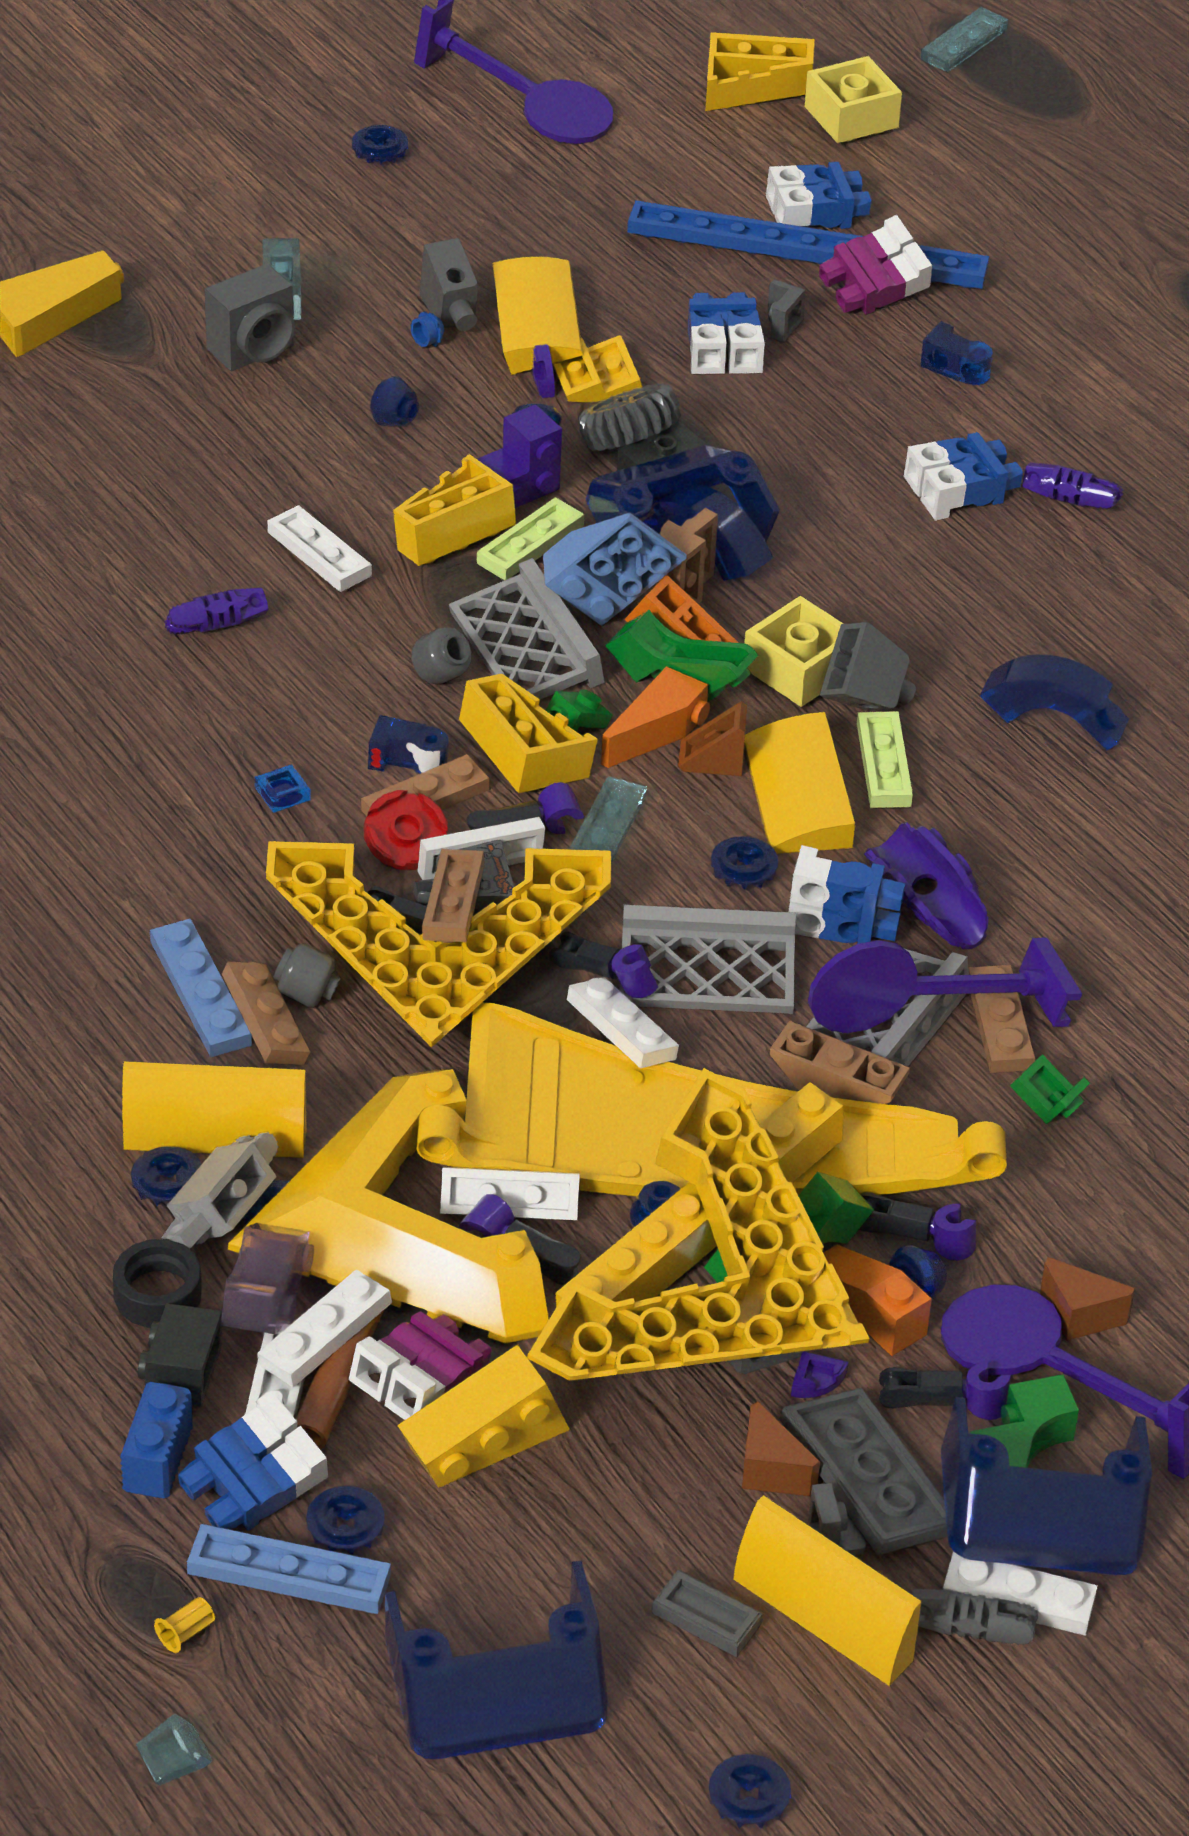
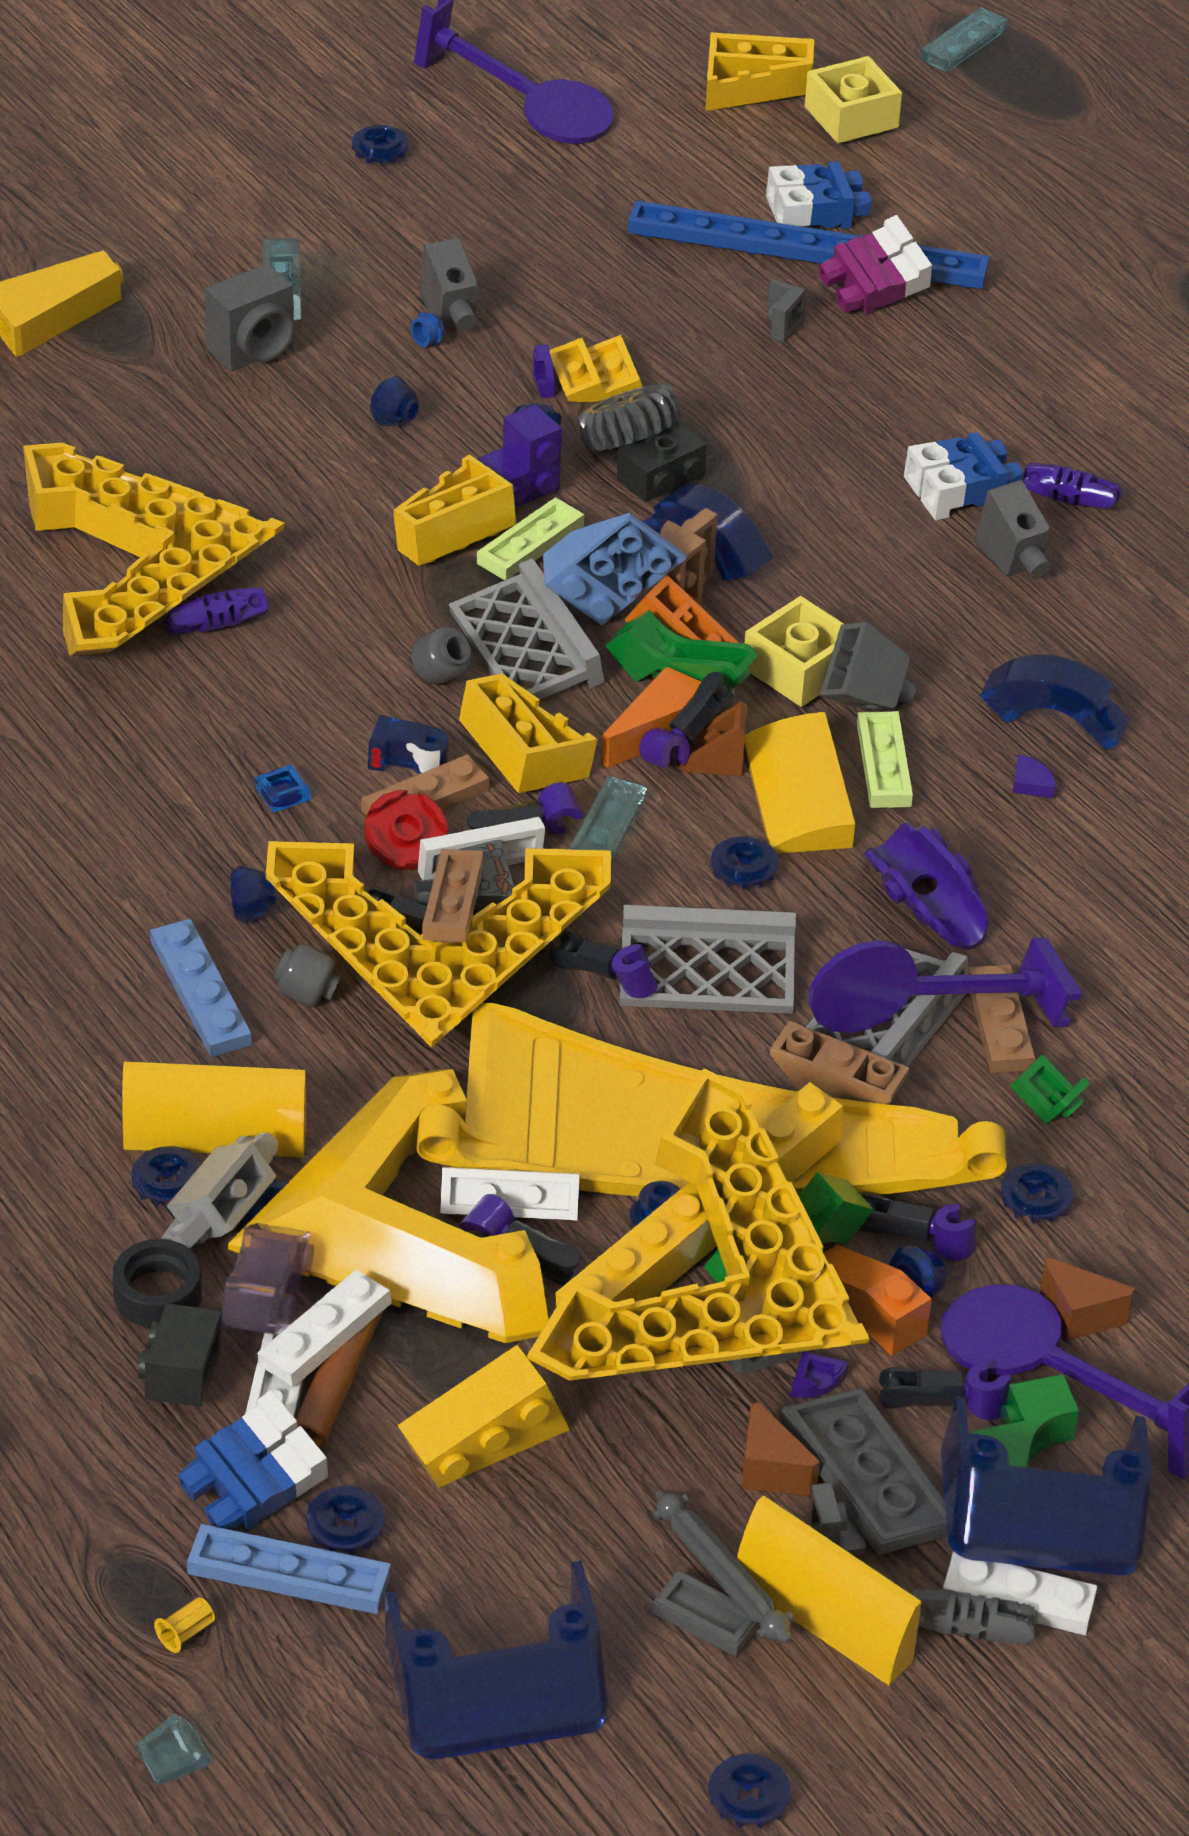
(156, 1440): blue brick -> none
(172, 528): none -> yellow wedge
(250, 894): none -> clear blue cone
(265, 1013): medium nougat plate -> none
(319, 548): white plate -> none
(416, 1362): hips -> none
(536, 309): yellow slope -> none
(580, 708): green bracket -> none
(622, 1022): white plate -> none
(661, 745): none -> piece
(708, 465): clear blue windscreen -> none
(723, 322): white hips -> none
(723, 1566): none -> dark grey wheel
(843, 900): blue hips -> none
(956, 356): clear blue leg -> none
(1014, 531): none -> dark grey torso
(1032, 1180): none -> clear blue gear
(1033, 778): none -> dark purple tile

